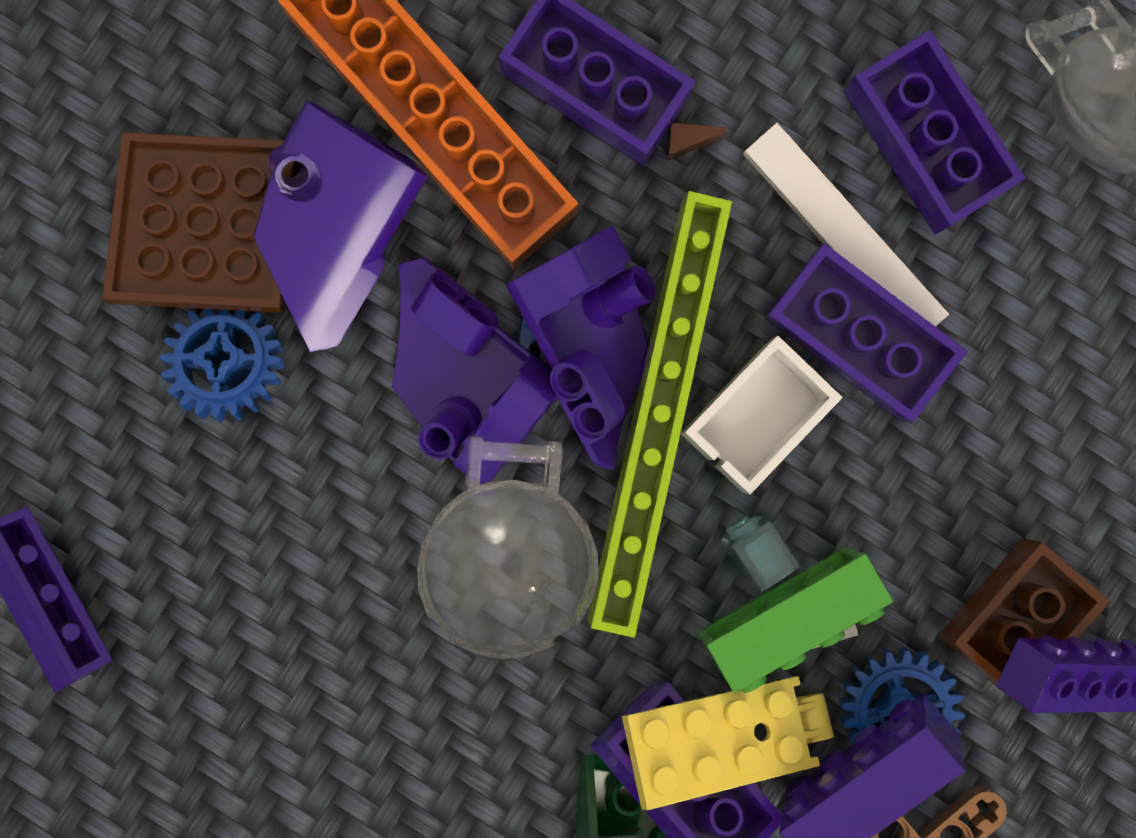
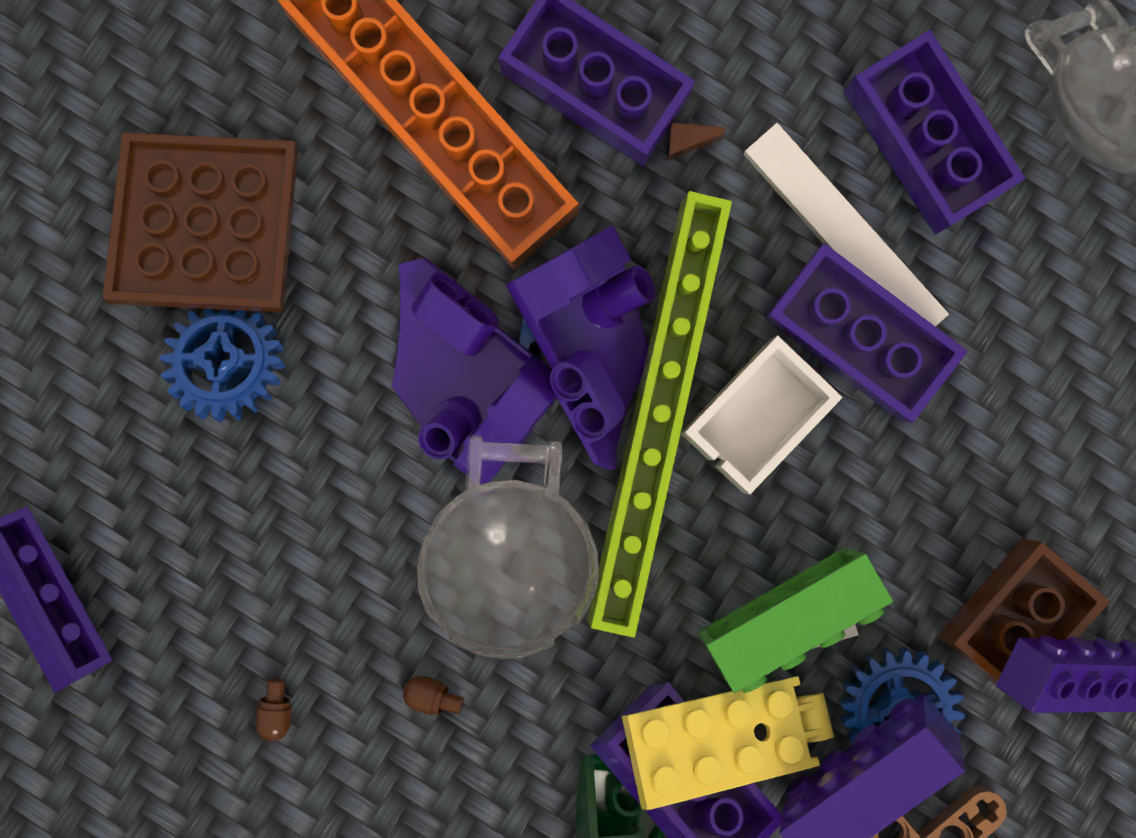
(273, 712): none -> reddish brown cylinder
(332, 219): dark purple panel -> none
(430, 696): none -> reddish brown cylinder
(759, 551): clear light blue brick -> none

